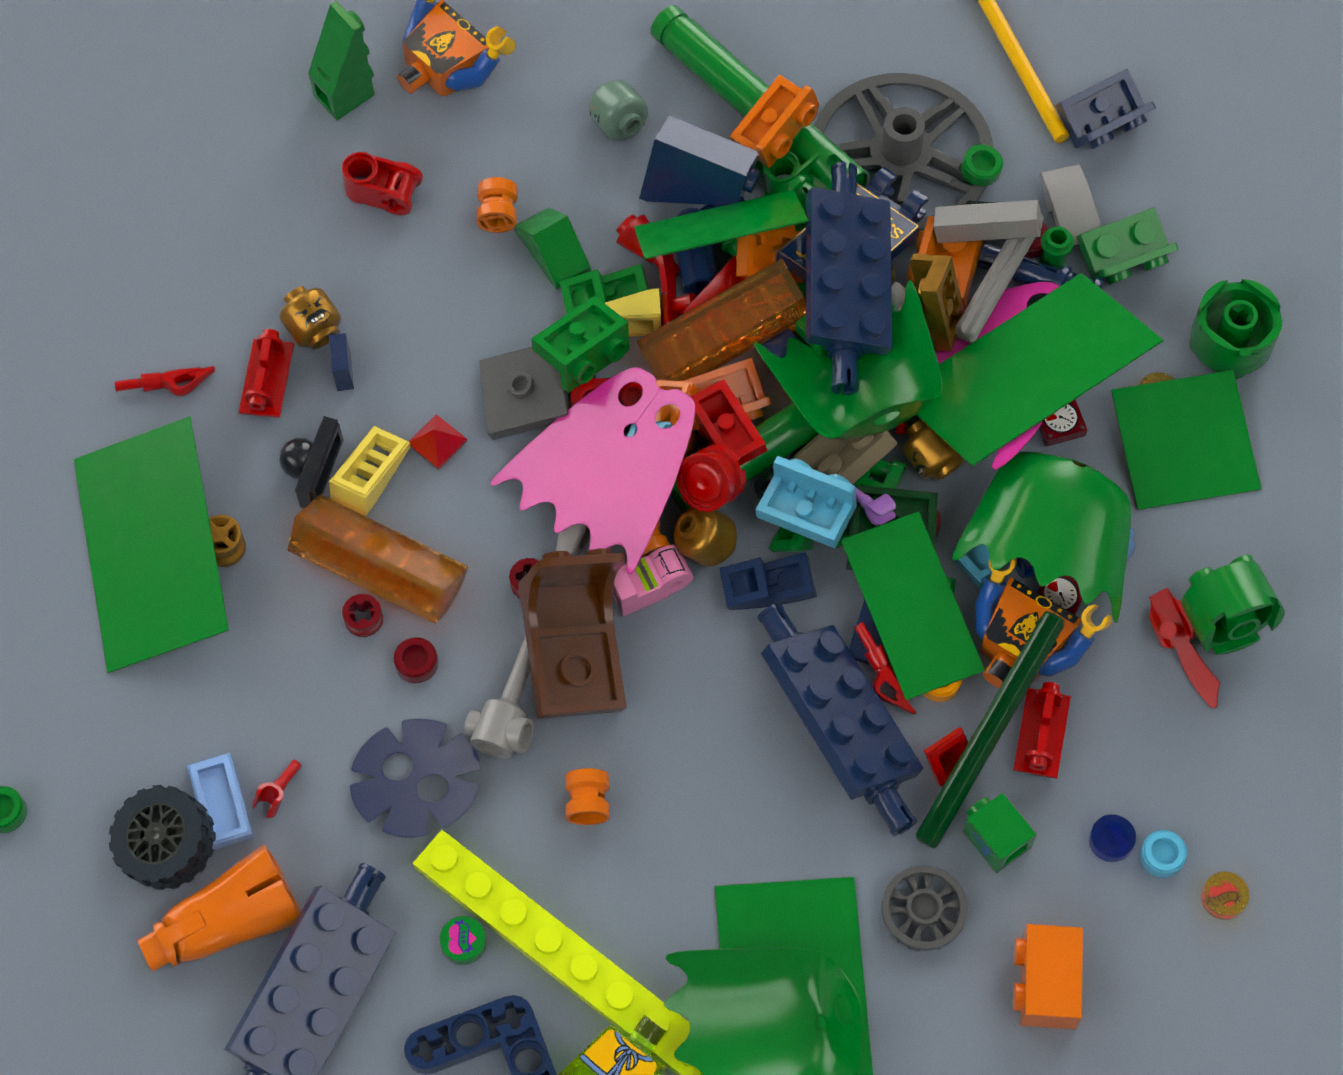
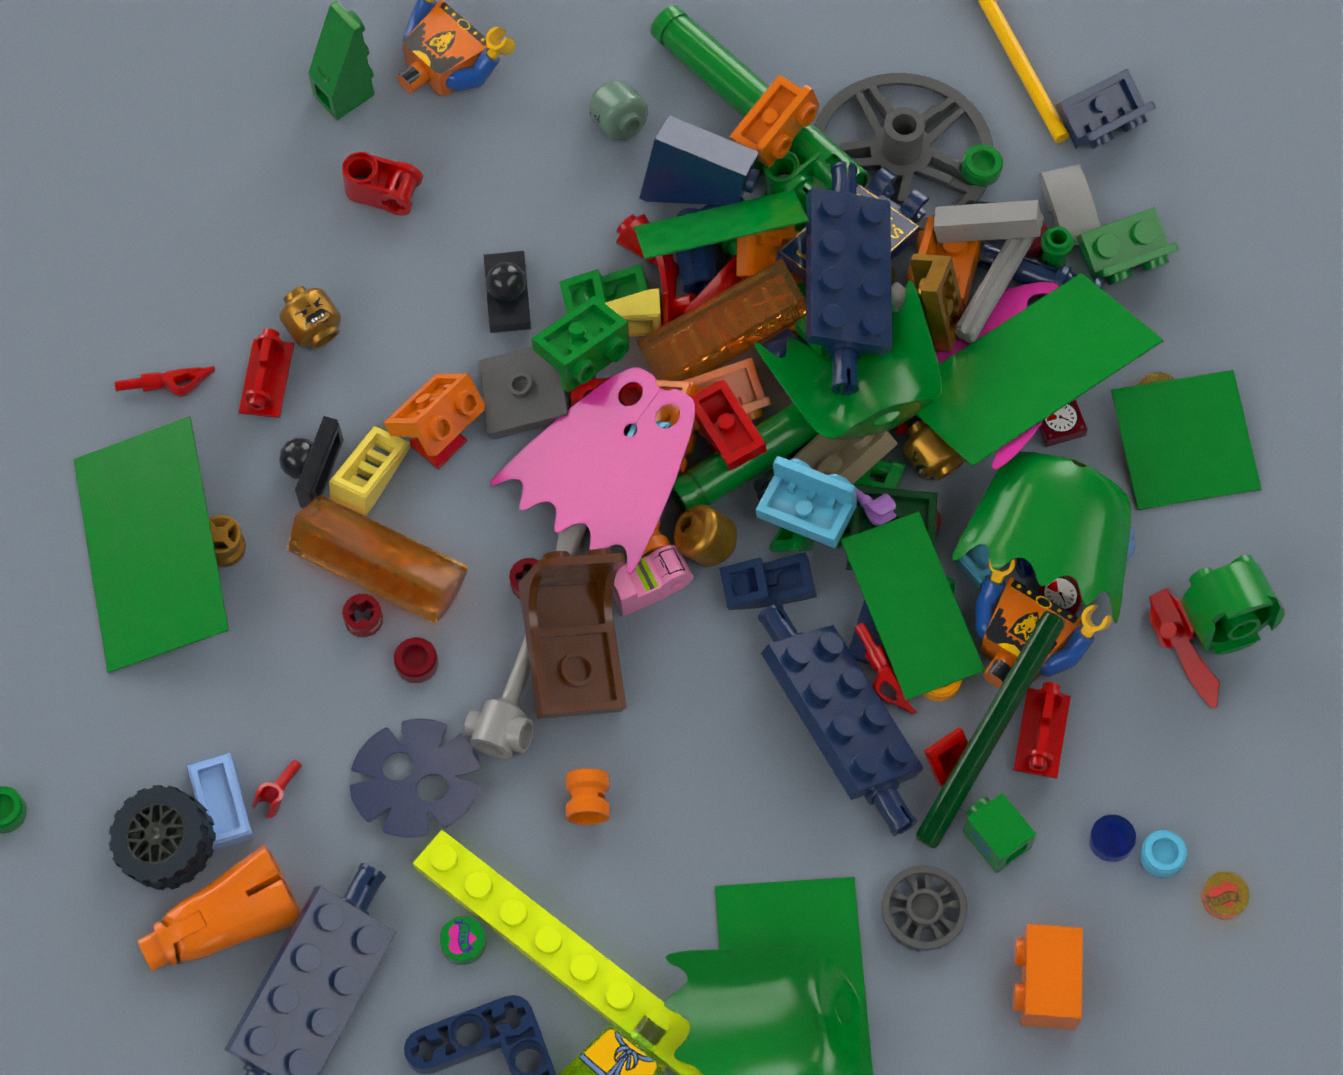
(341, 362): dark blue tile -> none
(437, 411): none -> orange bracket
(496, 208): orange wheel -> none
(507, 291): none -> black tile
(553, 245): green slope -> none
(711, 478): red wheel -> none
(1236, 327): green brick -> none

